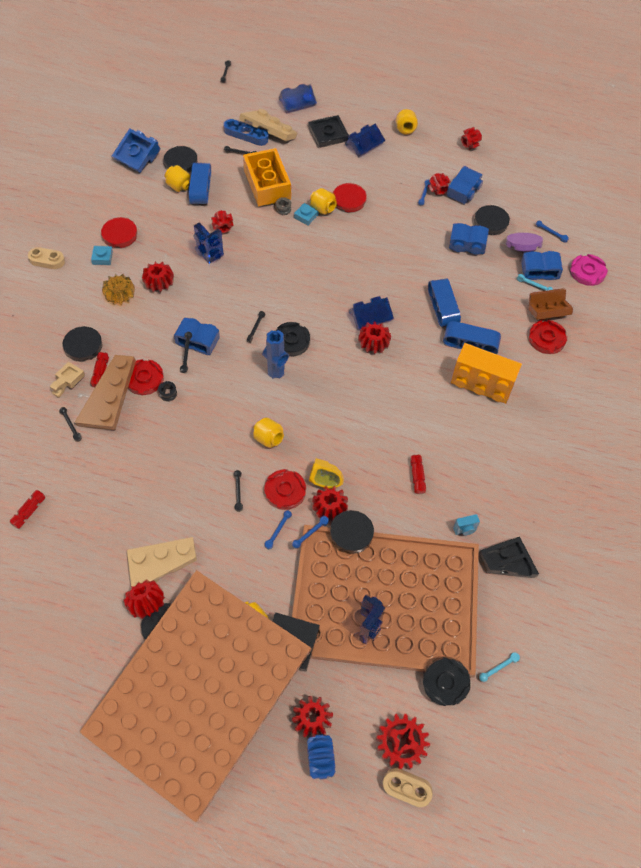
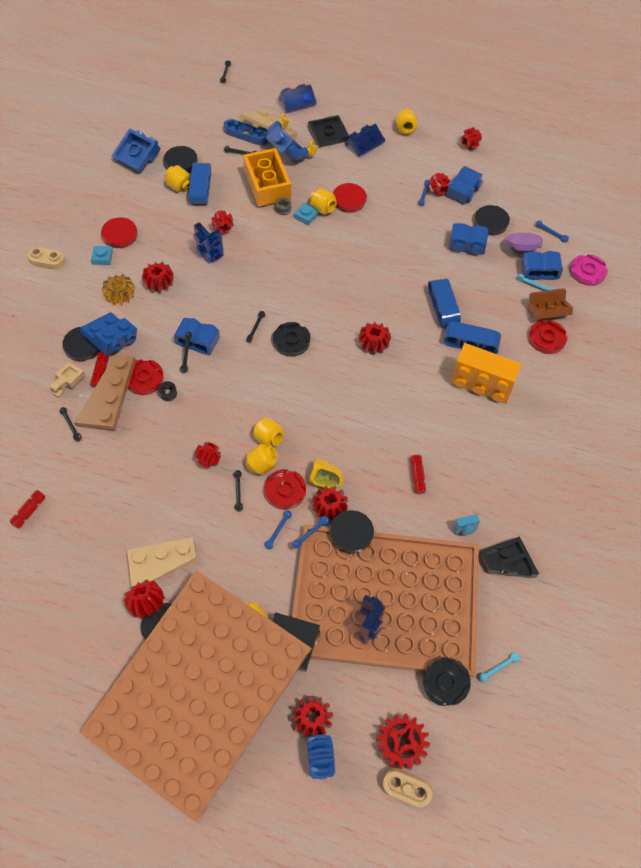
(109, 333): none -> blue plate
(207, 454): none -> red gear
(261, 459): none -> yellow head
(275, 354): blue piece -> none
(286, 143): none -> blue torso
(377, 310): clear blue bracket -> none

